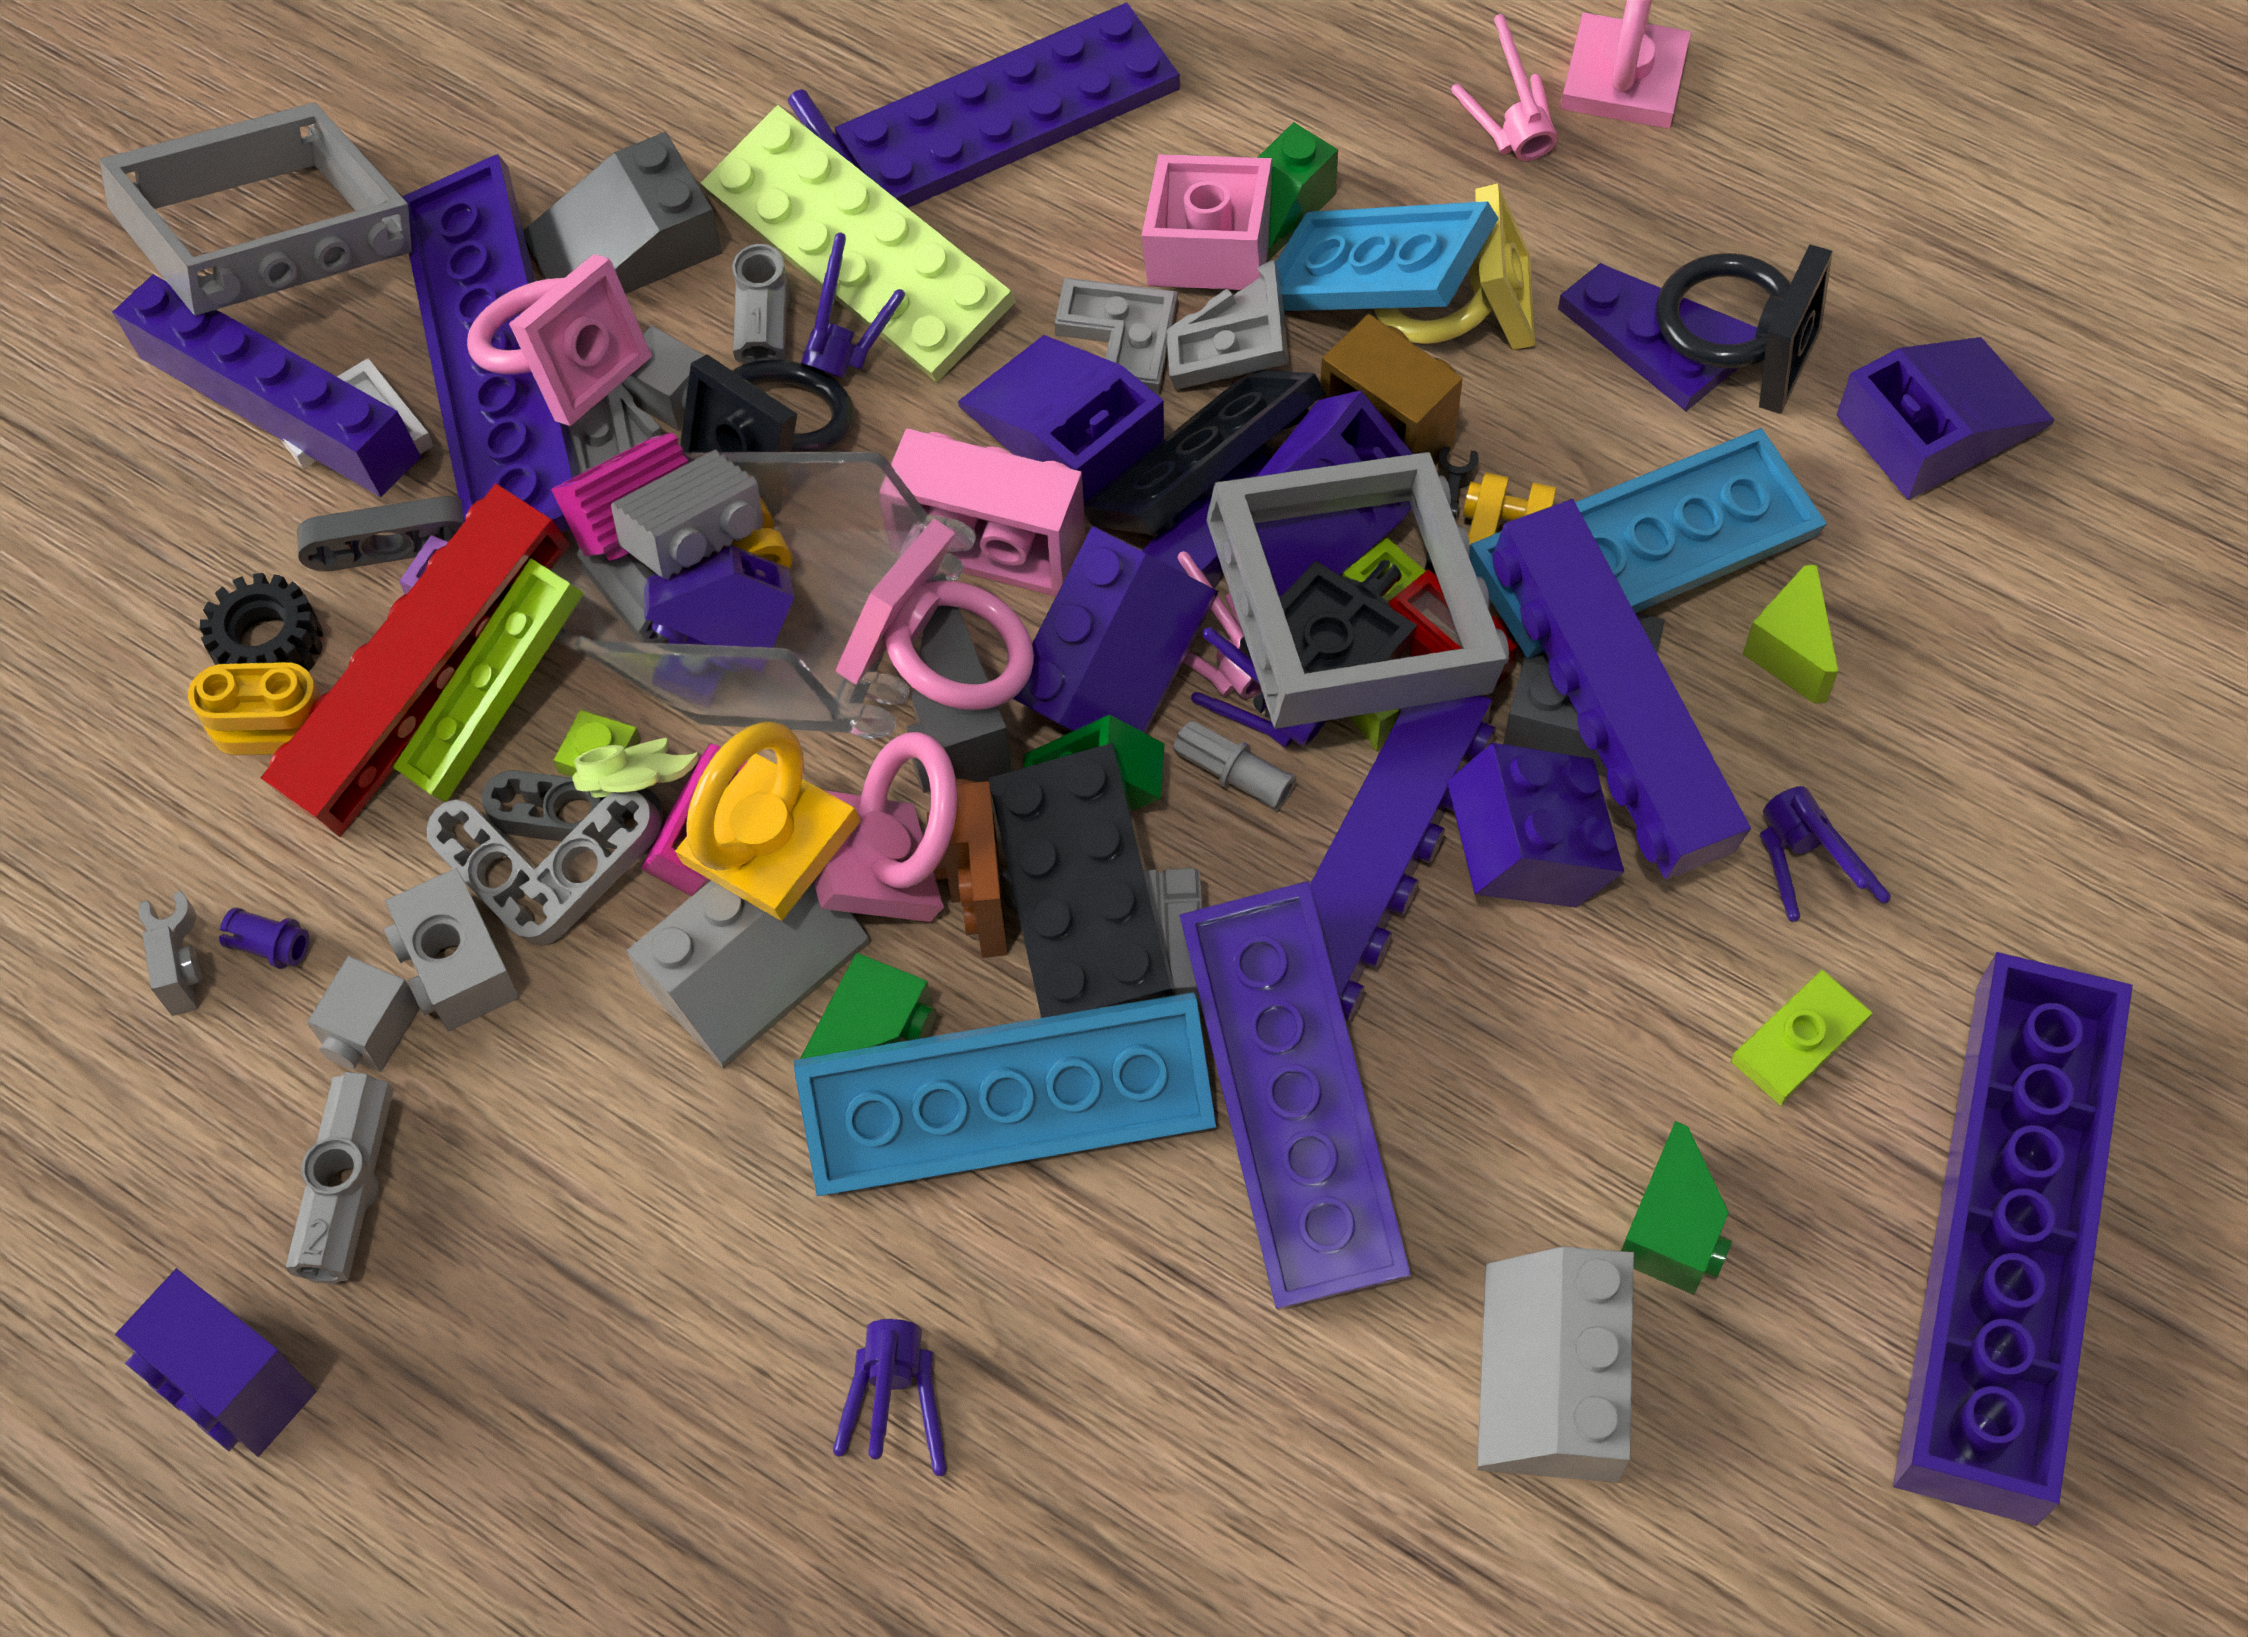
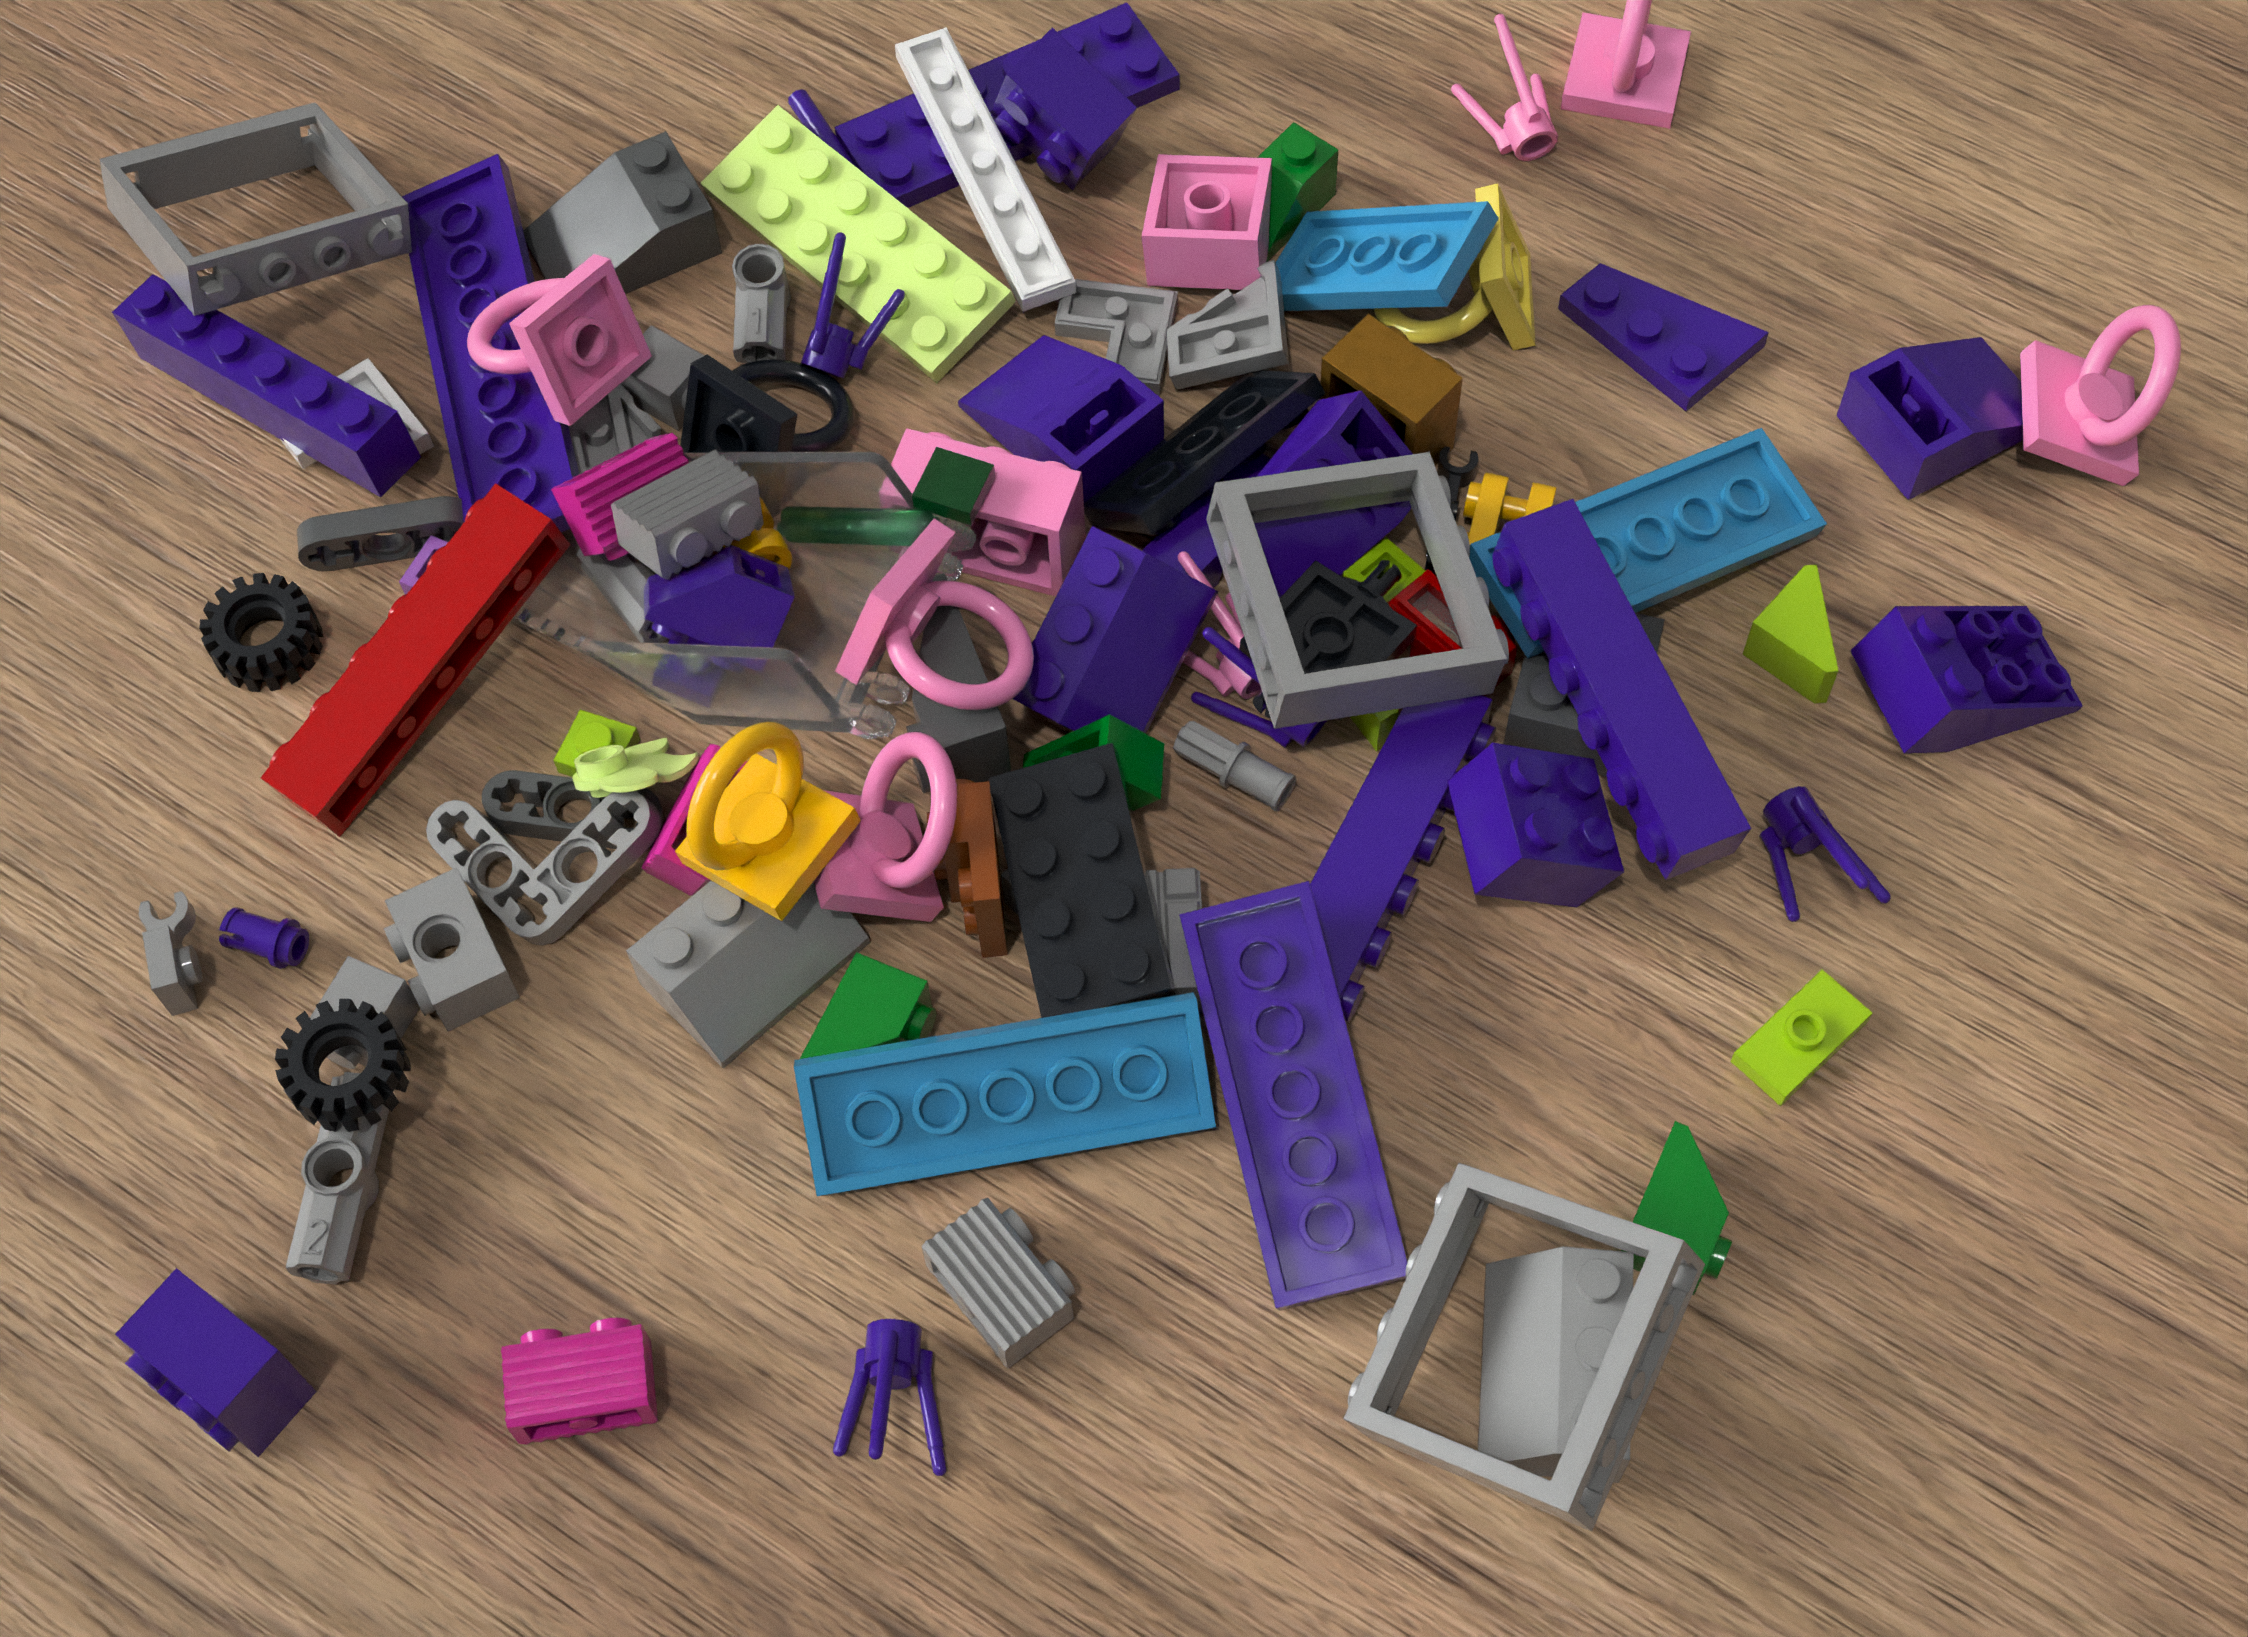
(252, 704): yellow brick -> none
(326, 1034): none -> black tyre
(488, 680): lime plate -> none
(579, 1381): none -> dark pink brick
(853, 525): none -> clear green axle
(953, 486): none -> dark green tile
(985, 170): none -> white tile
(999, 1280): none -> light grey brick
(1061, 110): none -> dark purple brick
(1621, 1381): none -> light grey window
(1785, 327): black tile -> none
(1962, 674): none -> dark purple slope
(2015, 1241): dark purple brick -> none
(2088, 412): none -> bright pink tile

